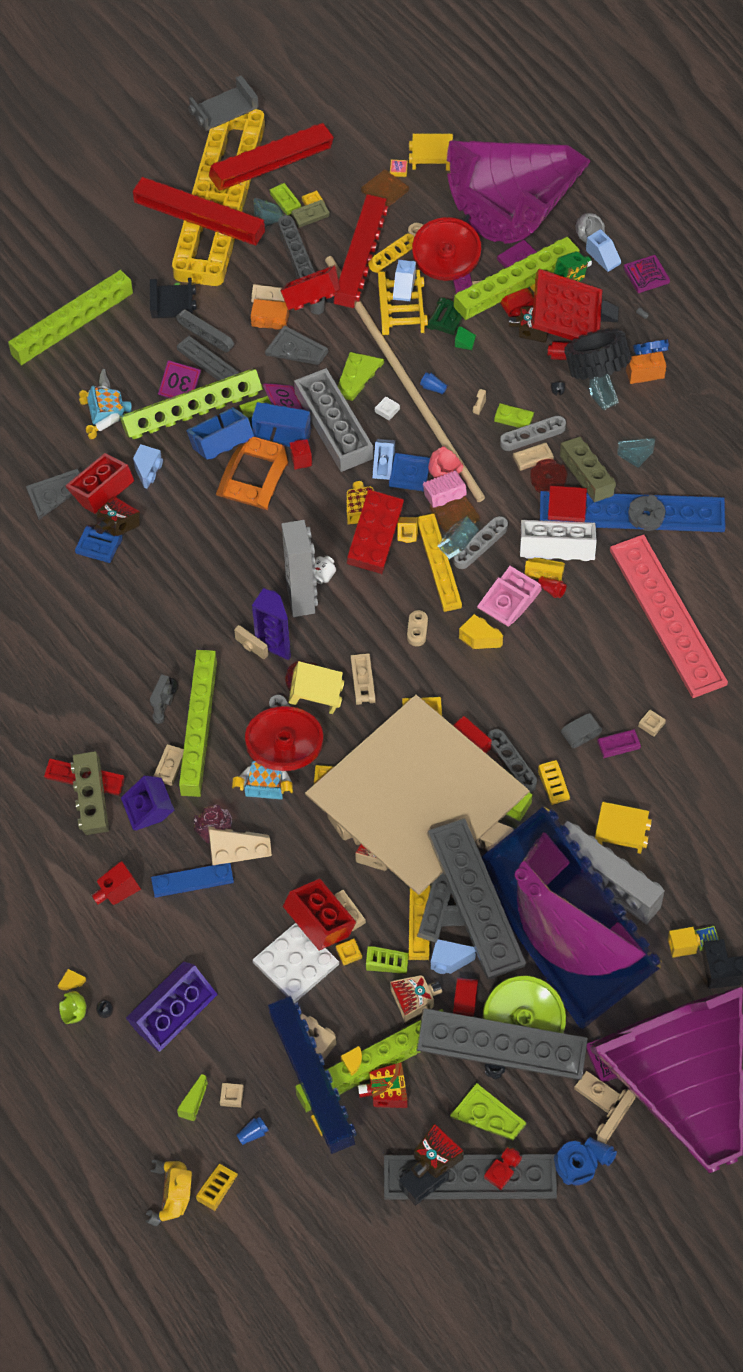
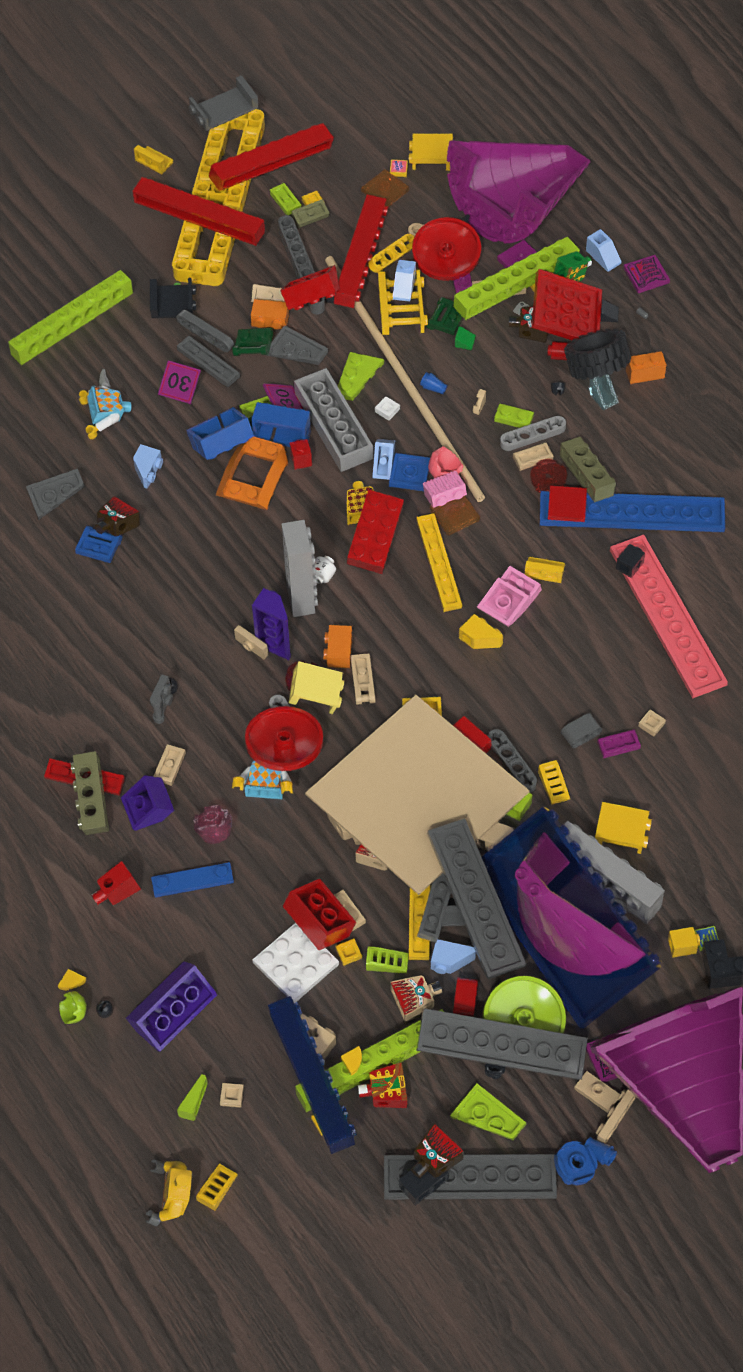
(100, 482): red slope -> none
(130, 420): lime brick -> none
(152, 159): none -> yellow panel
(198, 723): lime brick -> none
(233, 846): tan wing -> none
(253, 341): none -> dark green plate
(253, 1130): blue cone -> none
(267, 211): clear light blue slope -> none
(321, 771): yellow tile -> none
(339, 646): none -> orange brick
(408, 529): yellow brick -> none
(417, 626): tan plate -> none
(458, 537): clear light blue brick -> none
(481, 543): light grey beam -> none
(500, 1172): red plate -> none
(514, 302): red beam -> none
(552, 586): red cone -> none
(558, 540): white slope -> none
(587, 225): light grey hair -> none
(630, 560): none -> black brick
(636, 450): clear light blue slope -> none
(650, 504): dark grey plate -> none
(651, 347): blue plate -> none

